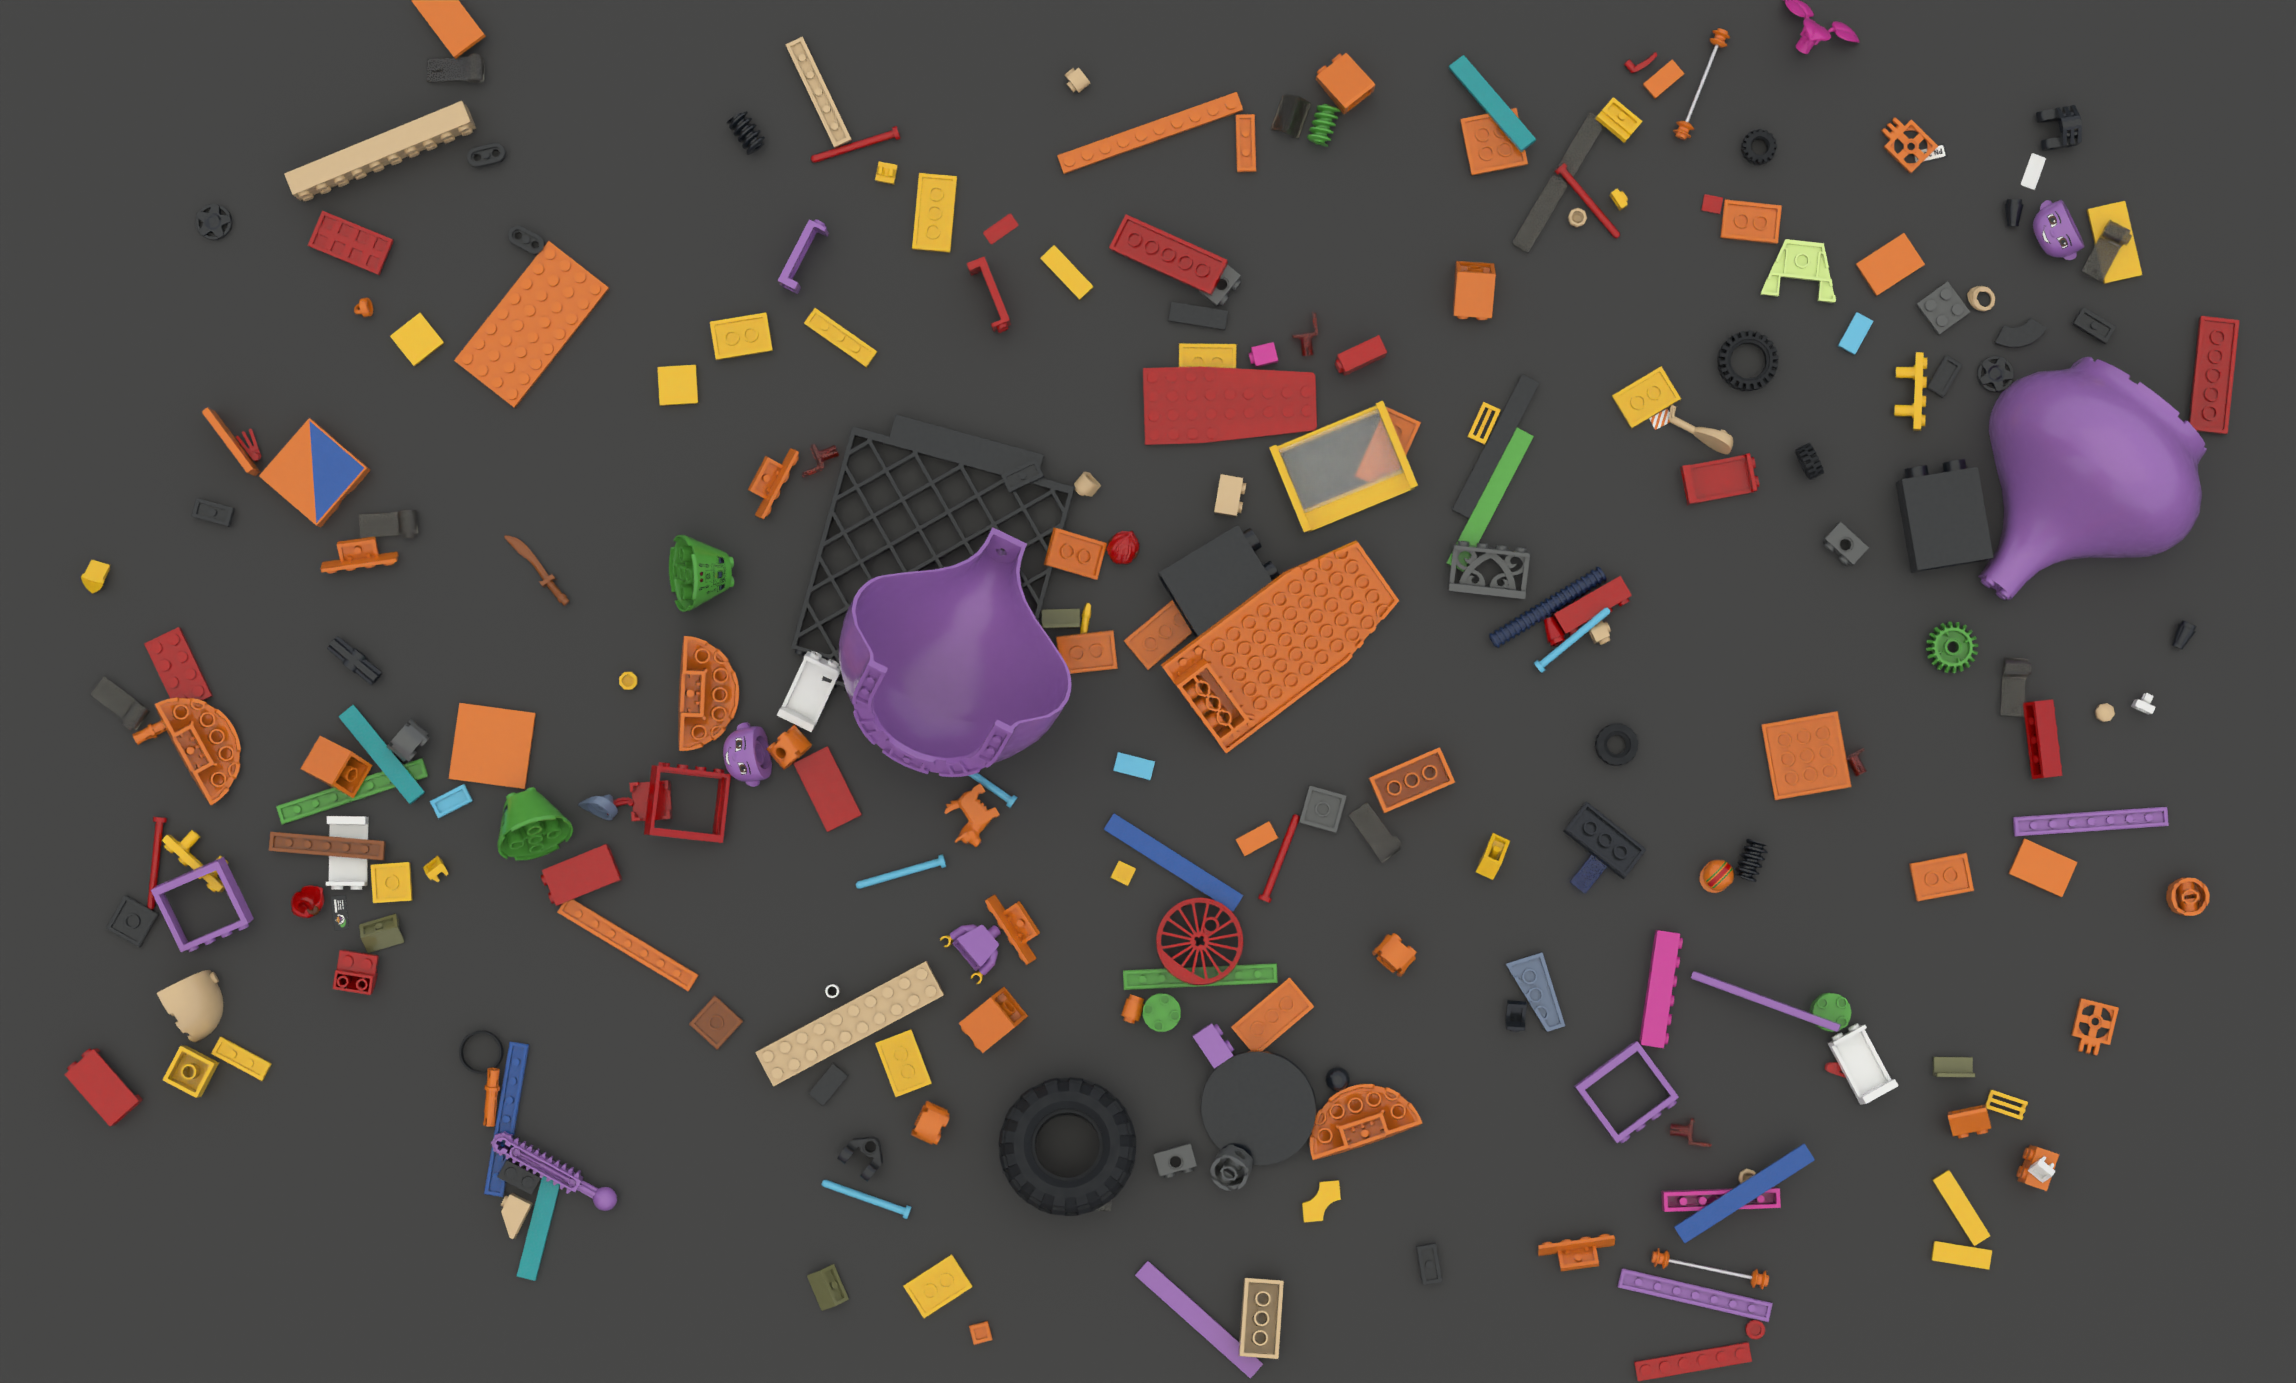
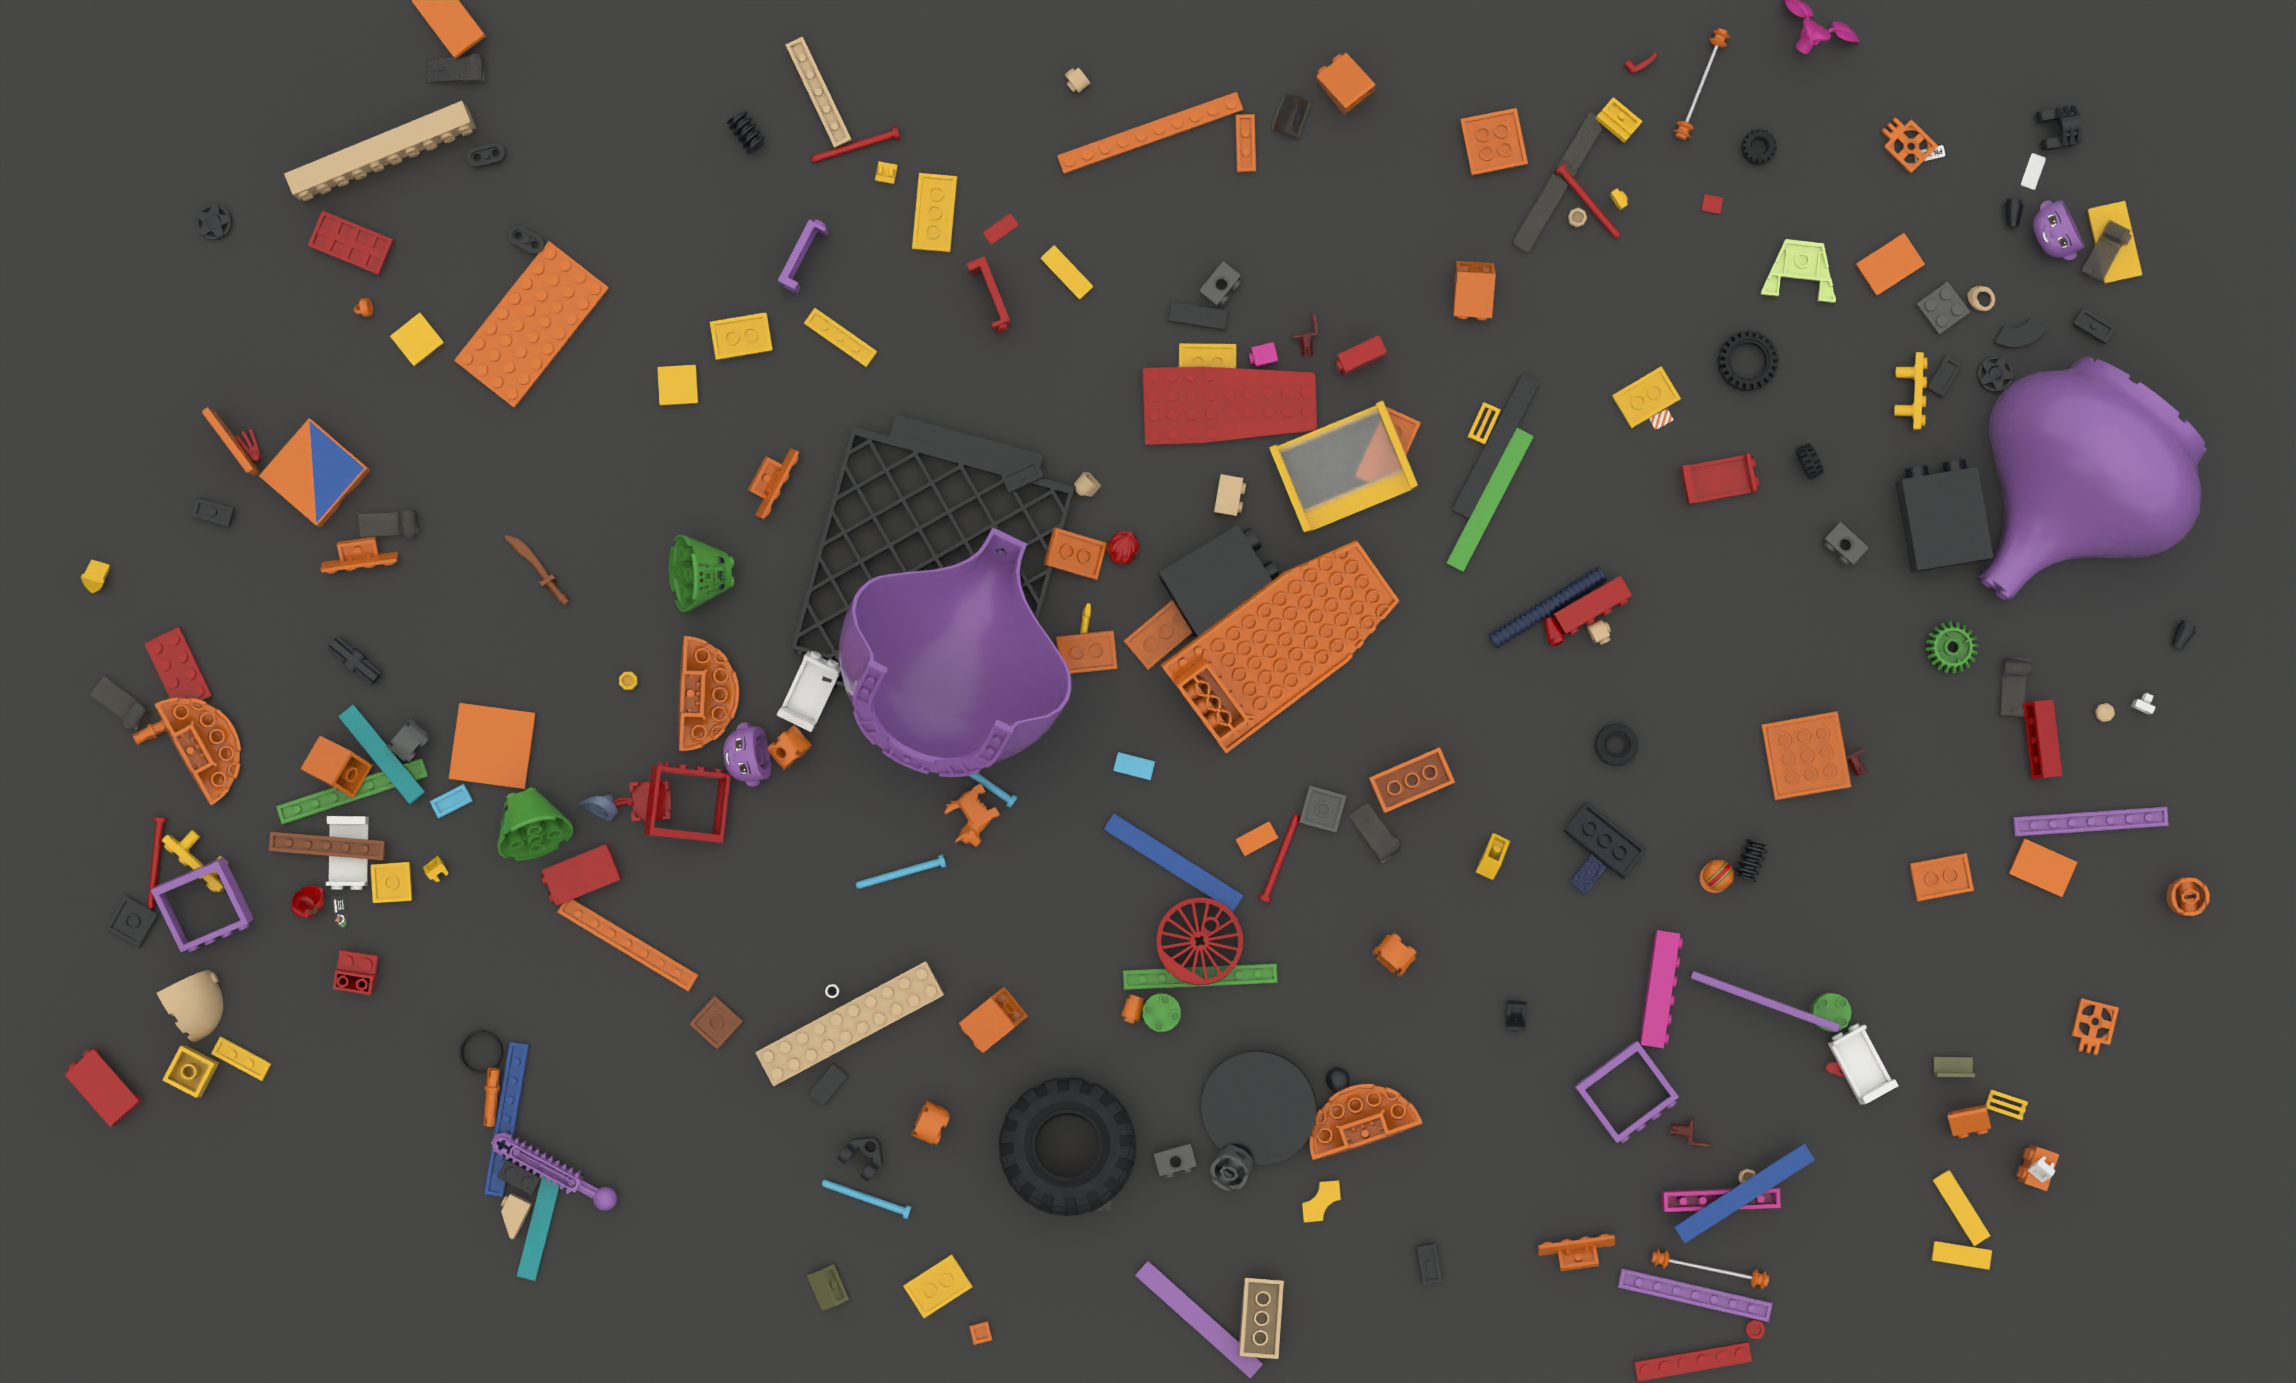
(381, 933): olive panel -> none
(820, 457): clear red bracket -> none
(827, 789): red tile -> none
(903, 1063): yellow plate -> none
(976, 946): medium lavender torso -> none
(1016, 925): orange bracket -> none
(1060, 618): olive panel -> none
(1123, 873): yellow tile -> none
(1168, 254): red plate -> none
(1213, 1045): medium lavender brick -> none
(1272, 1016): orange plate -> none
(1322, 124): bright green piece -> none
(1467, 586): dark grey fence -> none
(1492, 103): teal tile -> none
(1537, 987): sand blue wing -> none
(1572, 639): medium azure bar -> none
(1663, 79): orange tile -> none
(1715, 439): tan piece -> none
(1751, 221): orange tile -> none
(1855, 333): medium azure tile -> none
(2213, 374): red plate -> none

